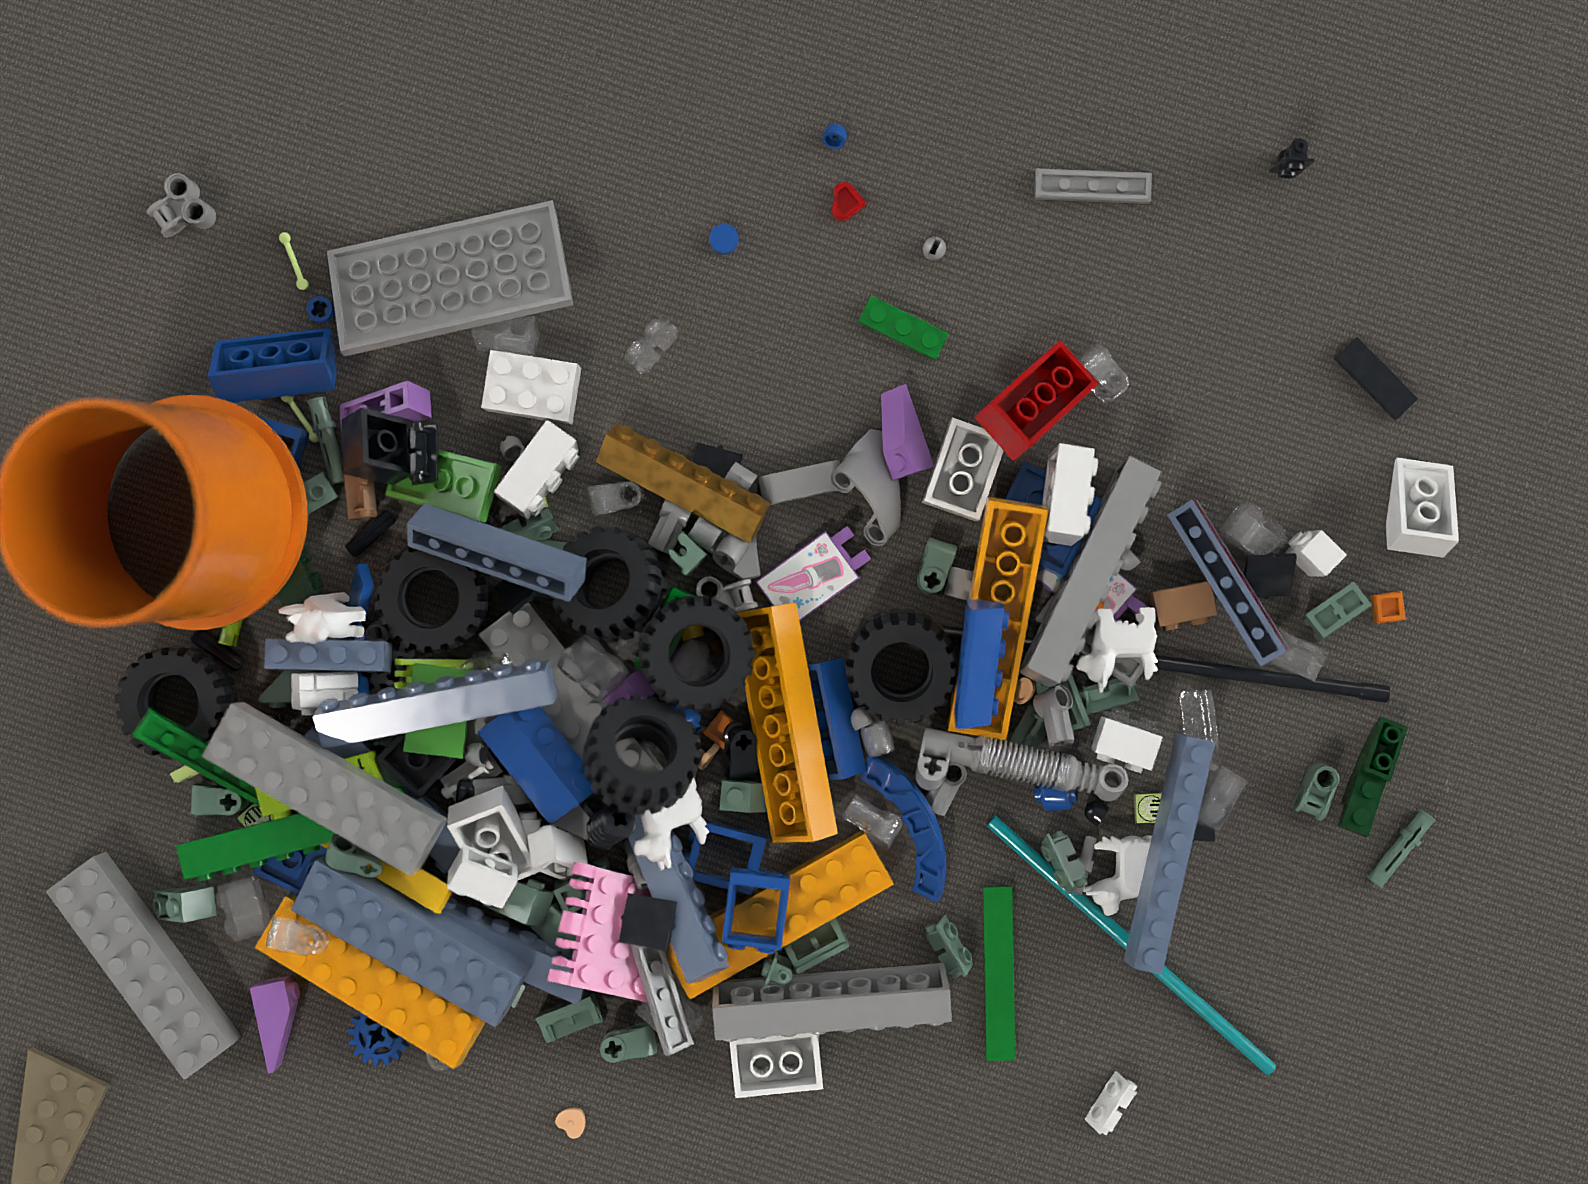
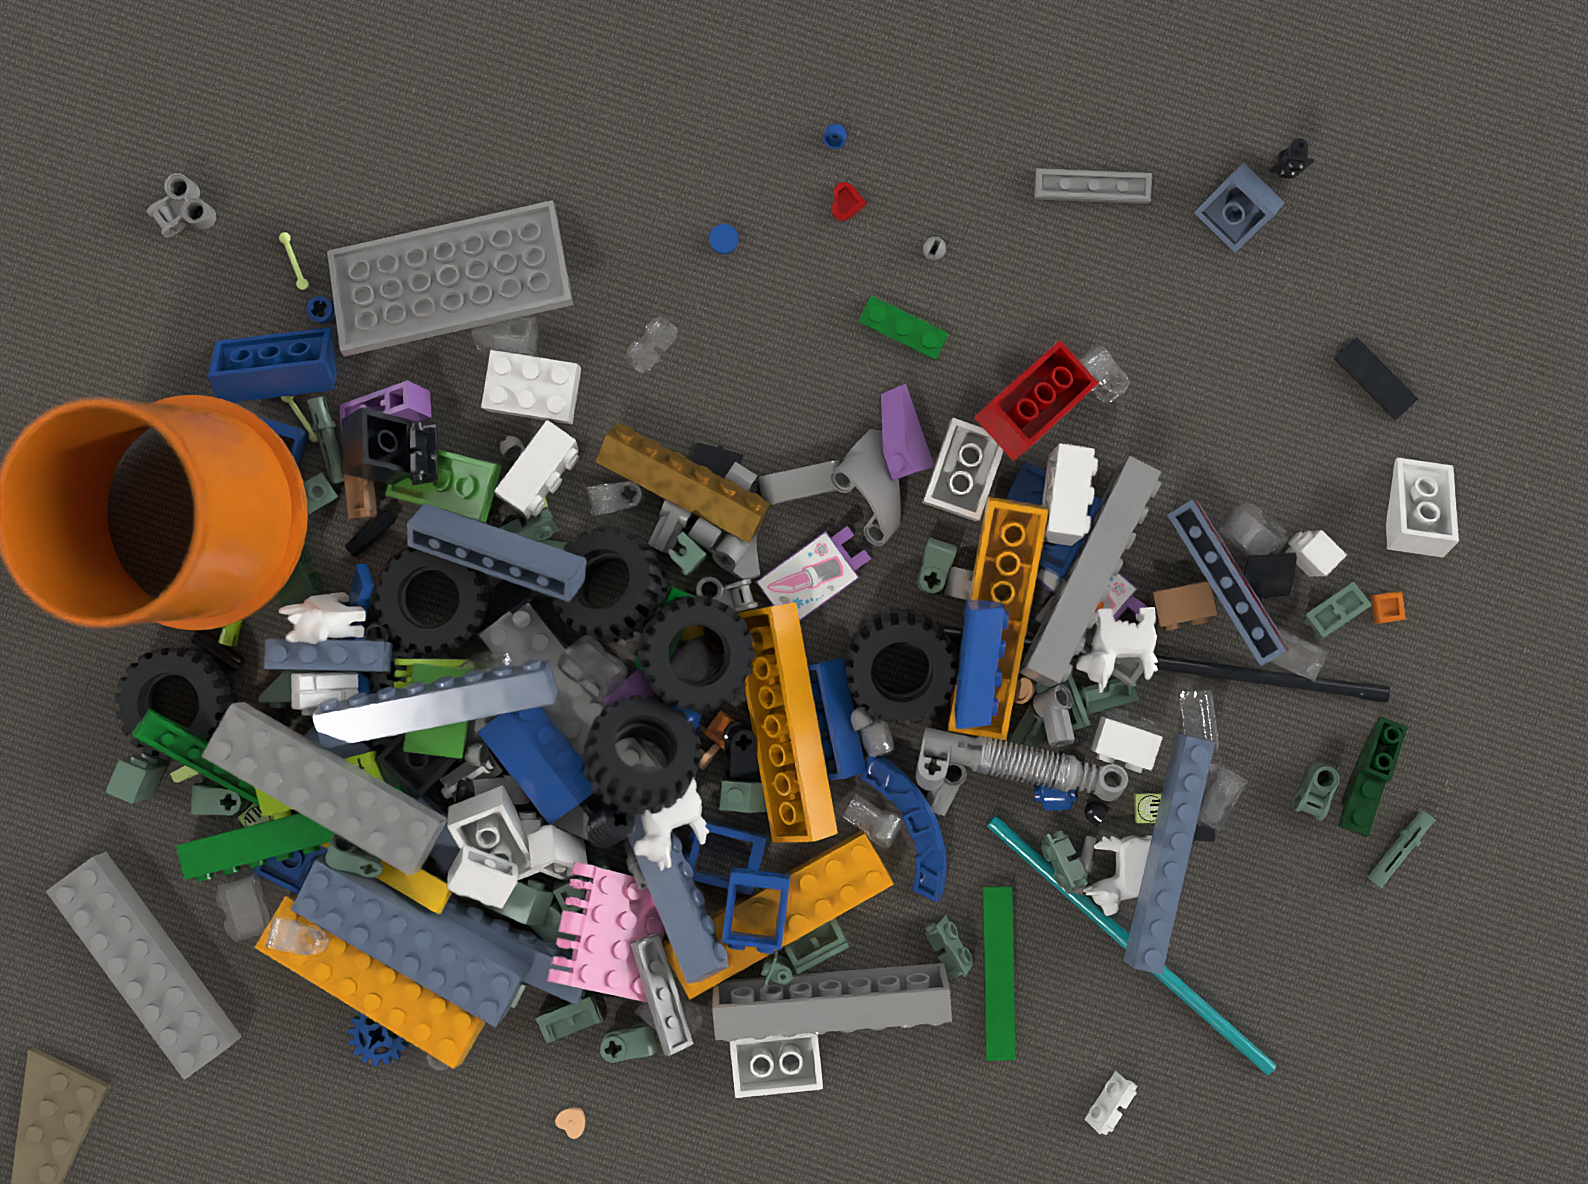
(136, 778): none -> sand green brick
(184, 903): sand green slope -> none
(275, 1008): medium lavender slope -> none
(647, 922): black piece -> none
(1130, 560): light grey hinge -> none
(1239, 207): none -> sand blue slope

